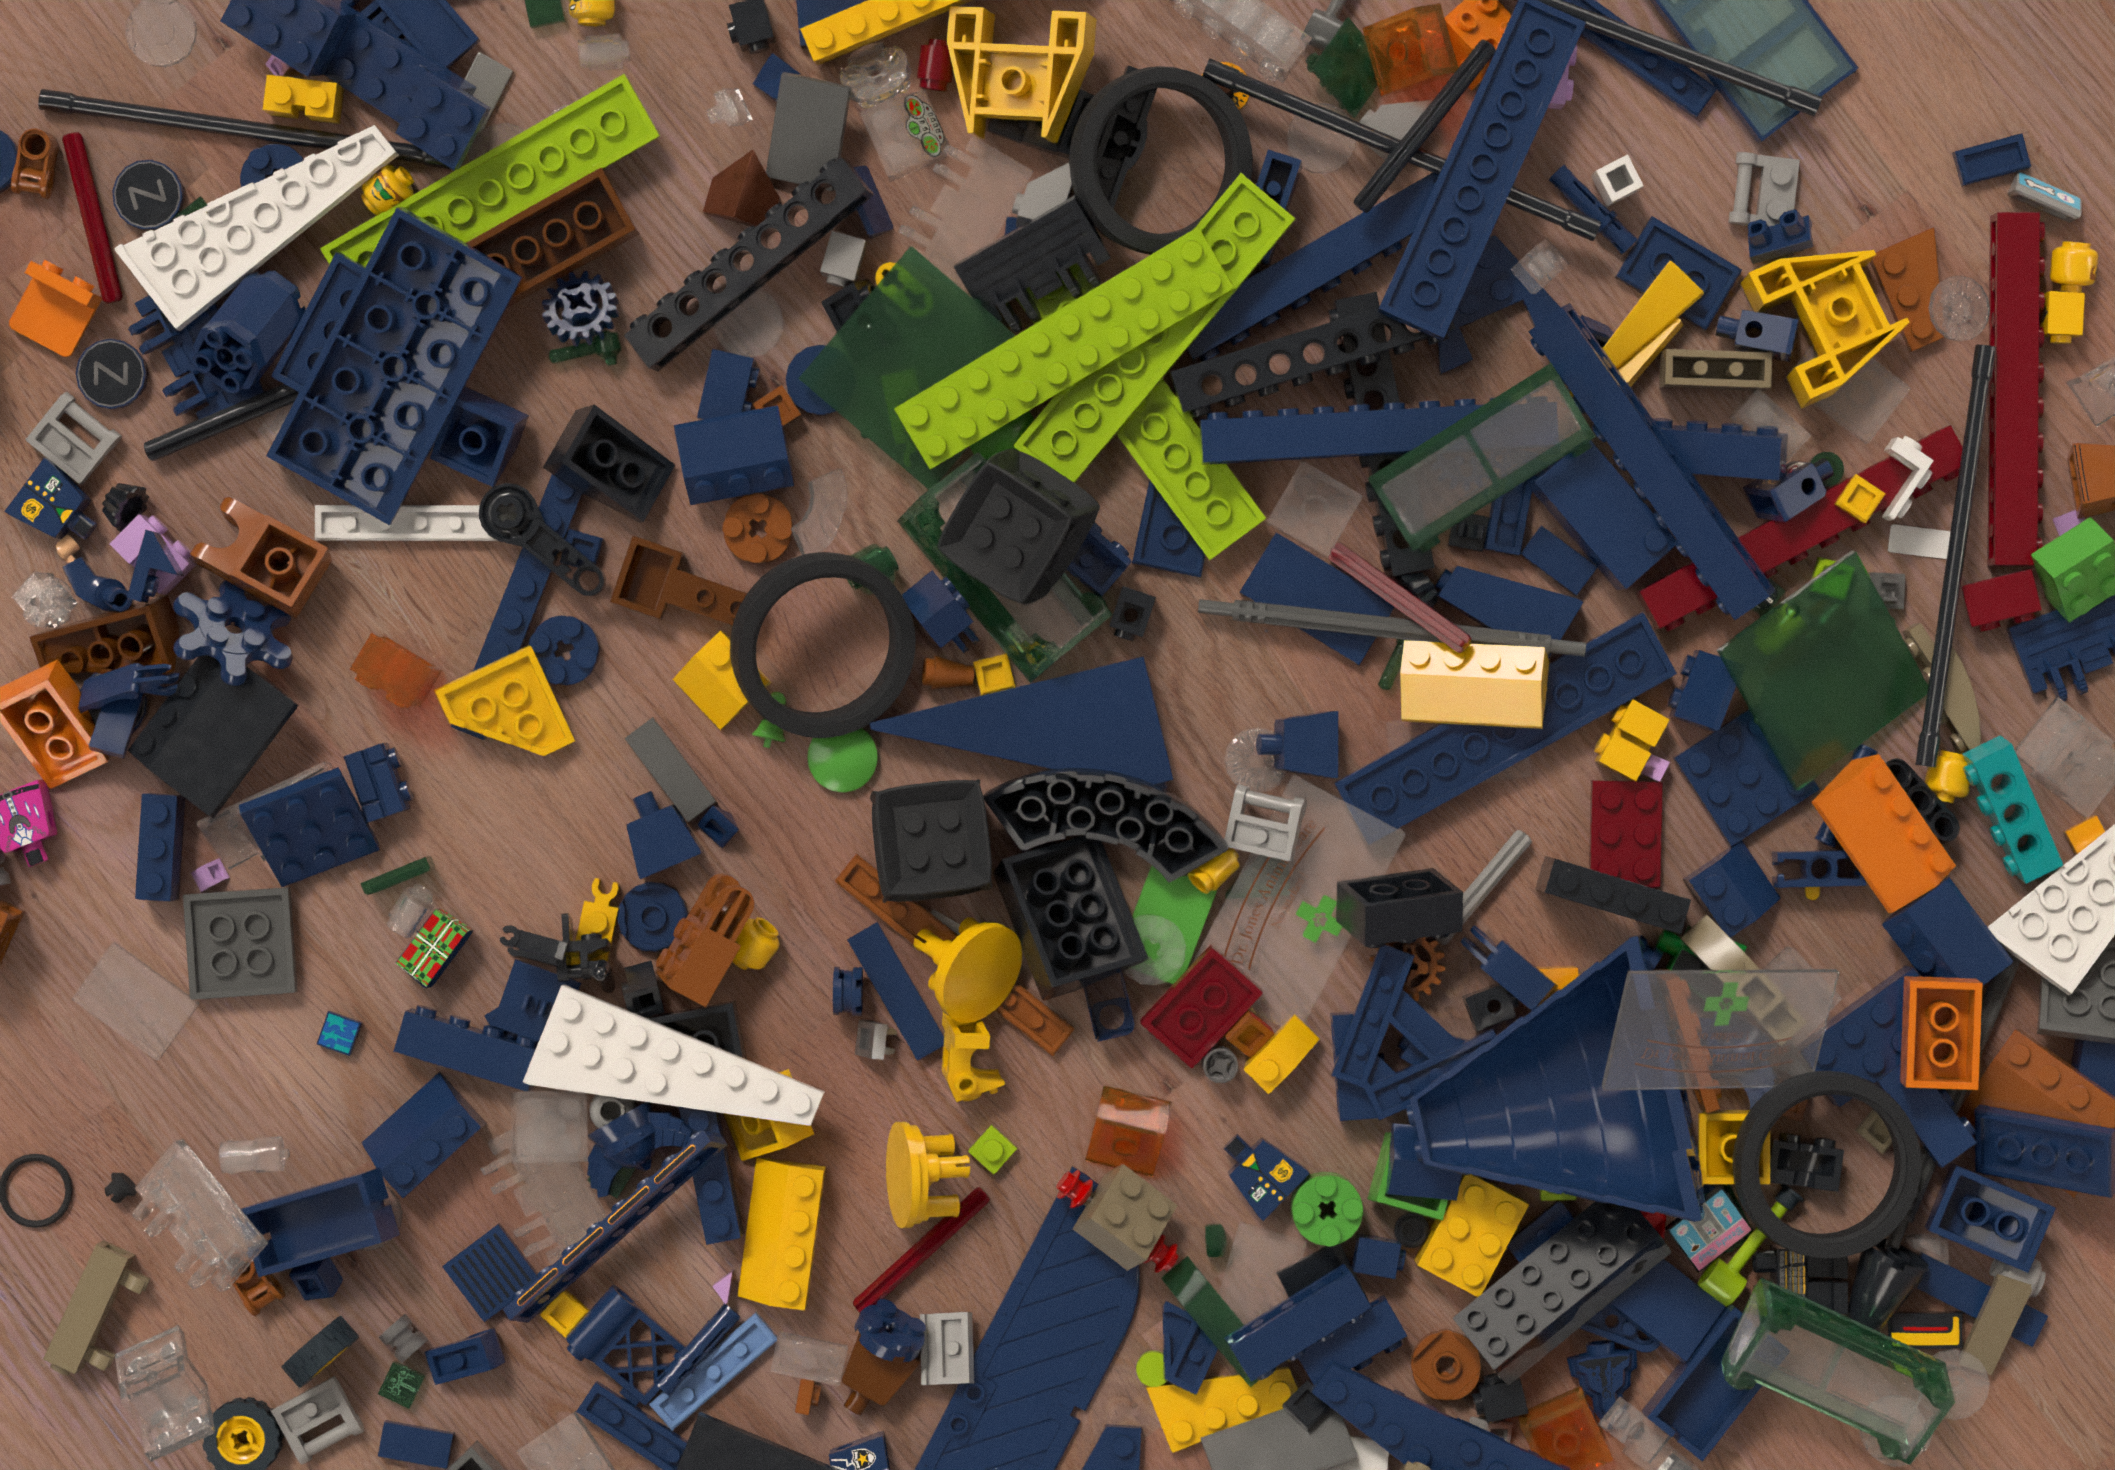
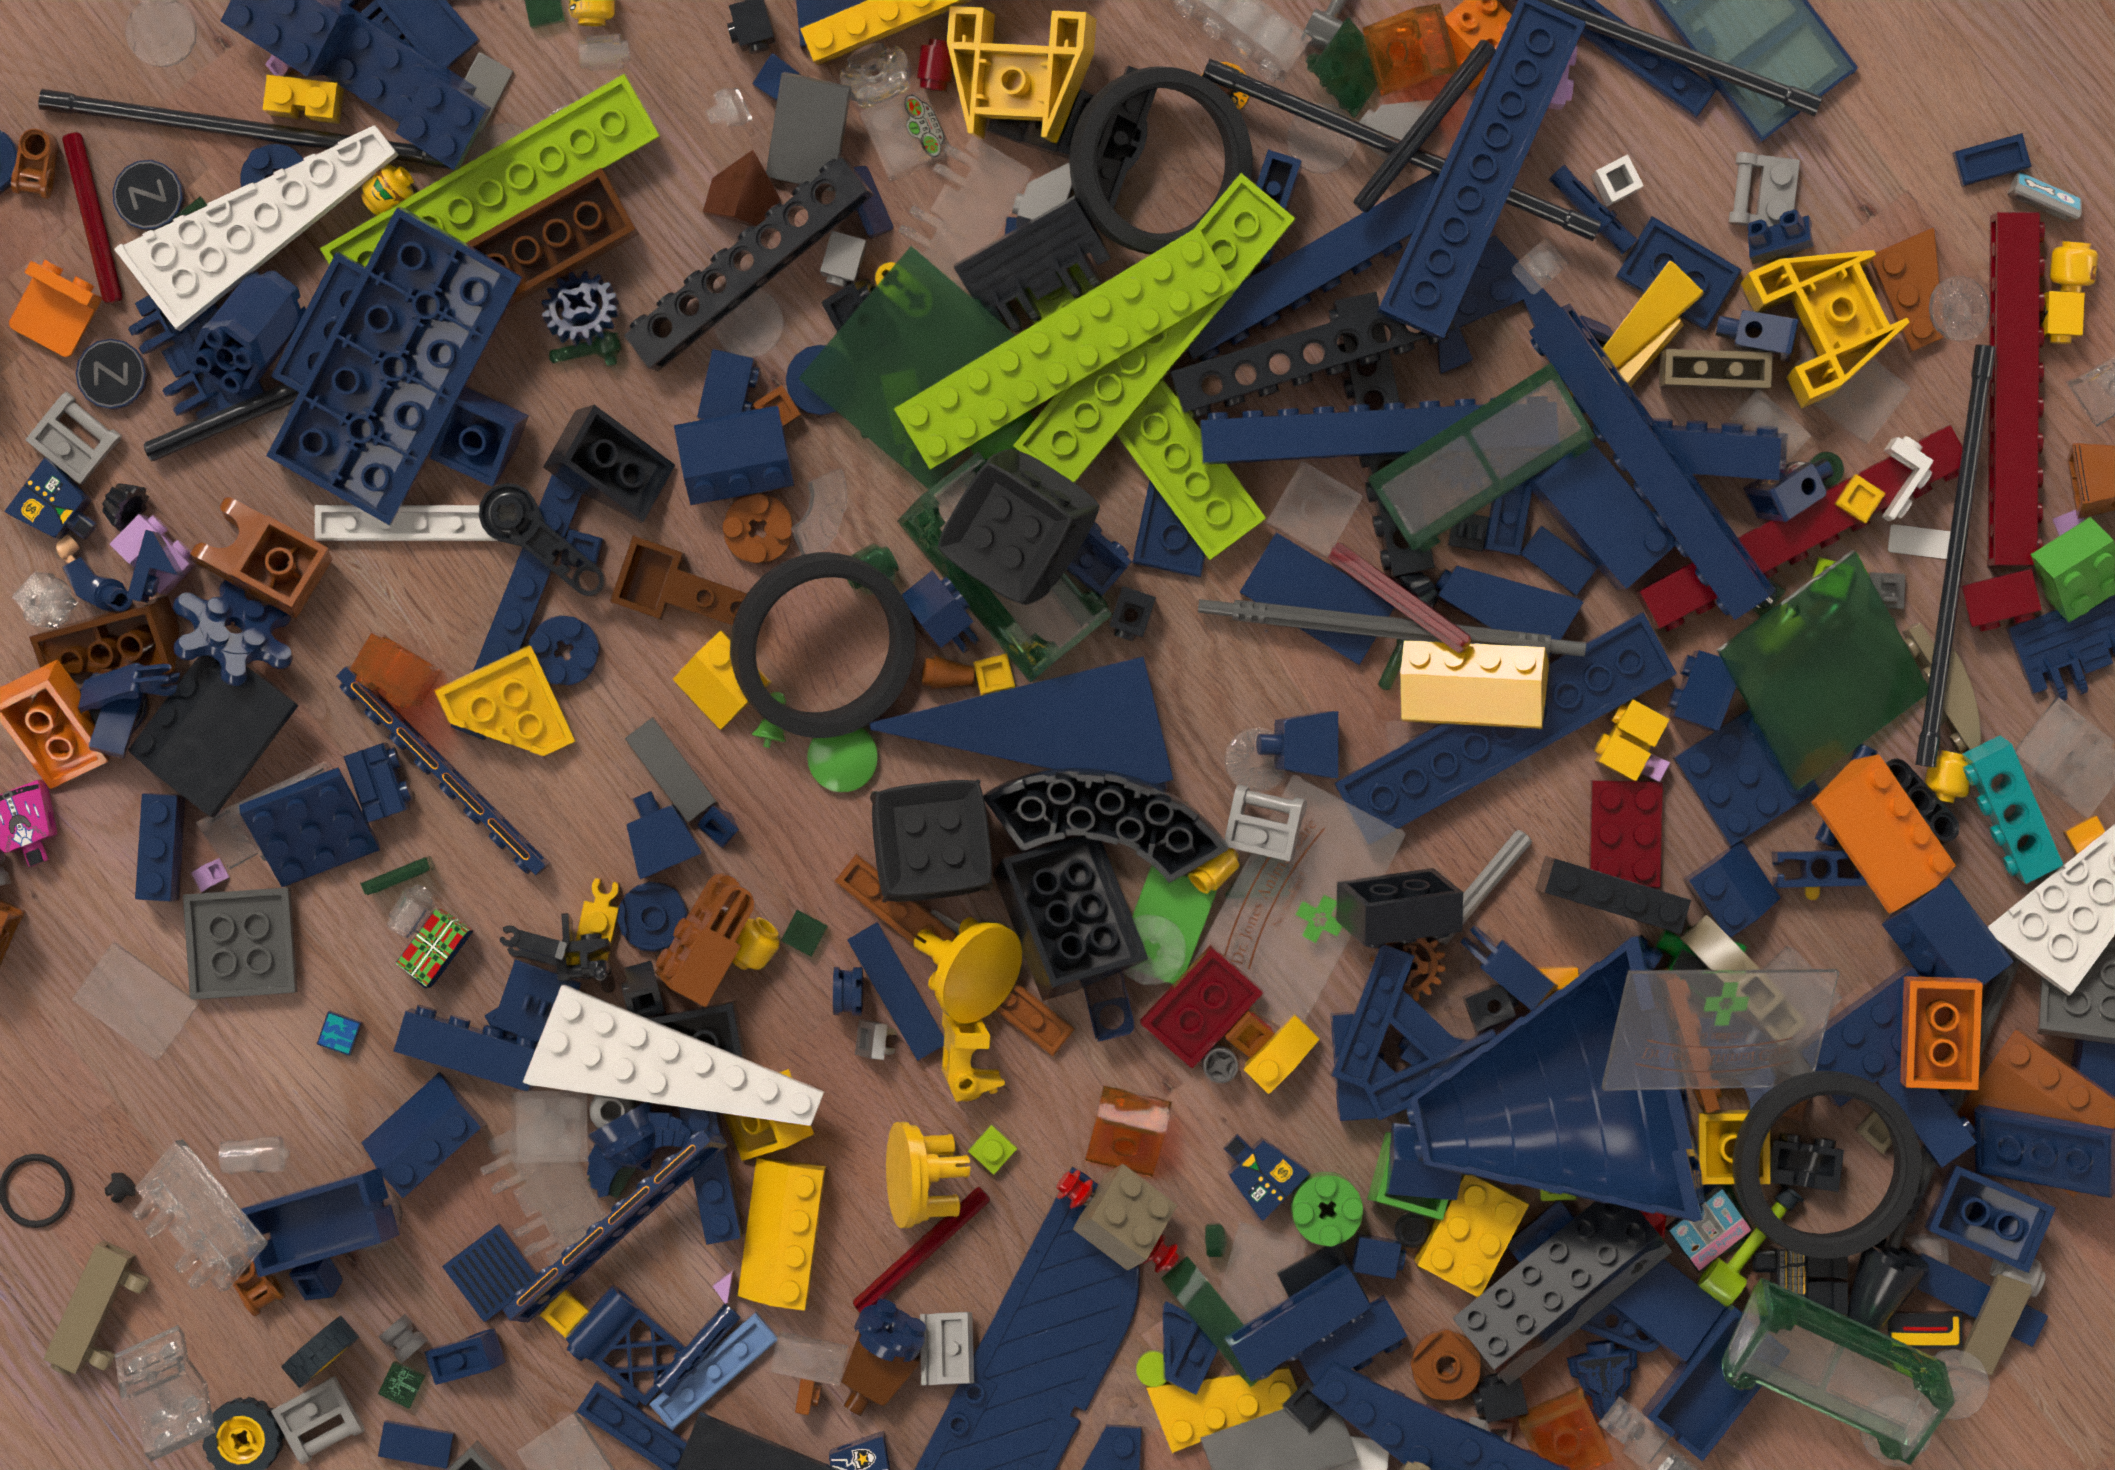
(452, 781): none -> dark blue plate
(804, 932): none -> clear green tile

